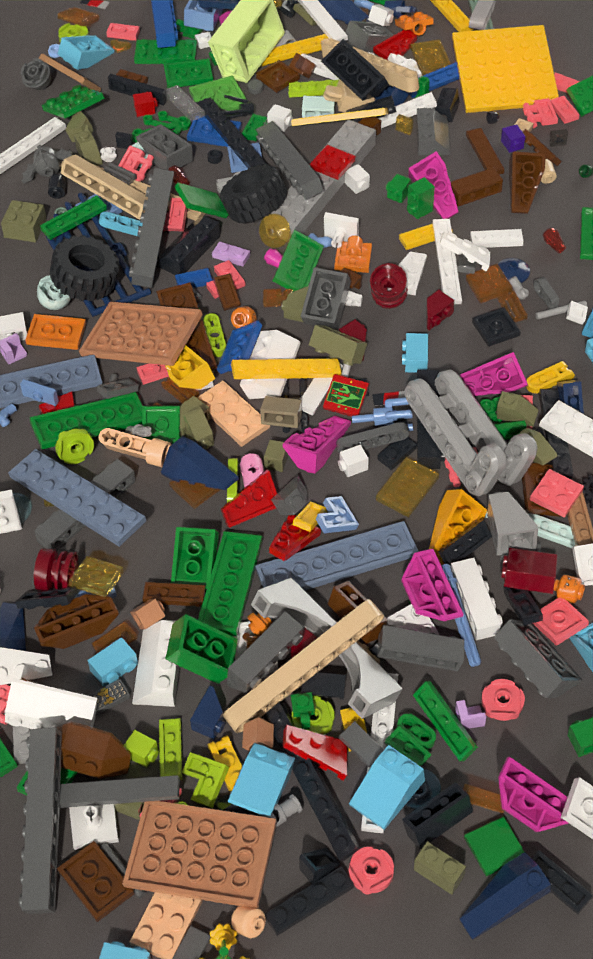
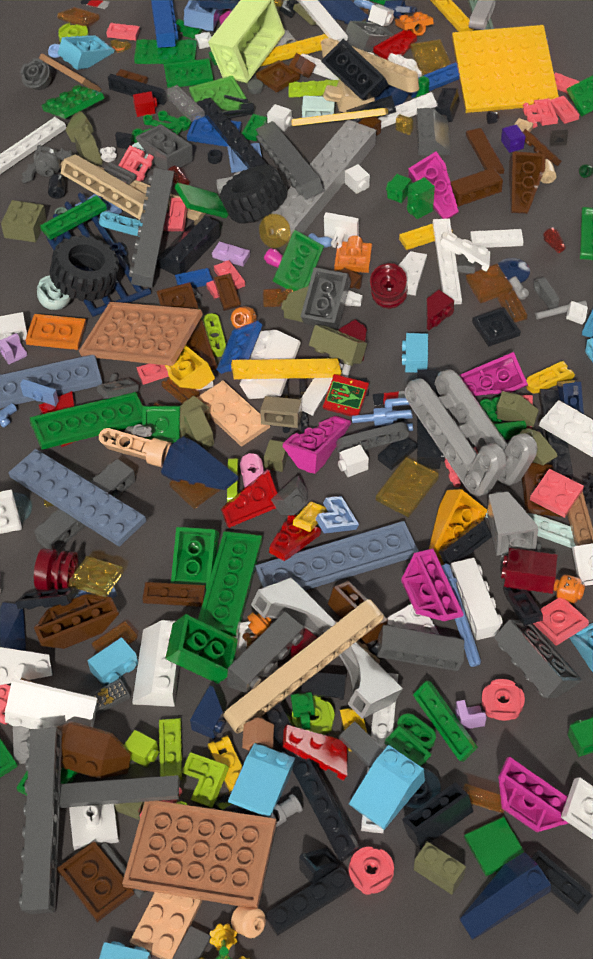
(70, 438): lime plate -> none
(148, 613): nougat brick -> none
(332, 162): red plate -> none

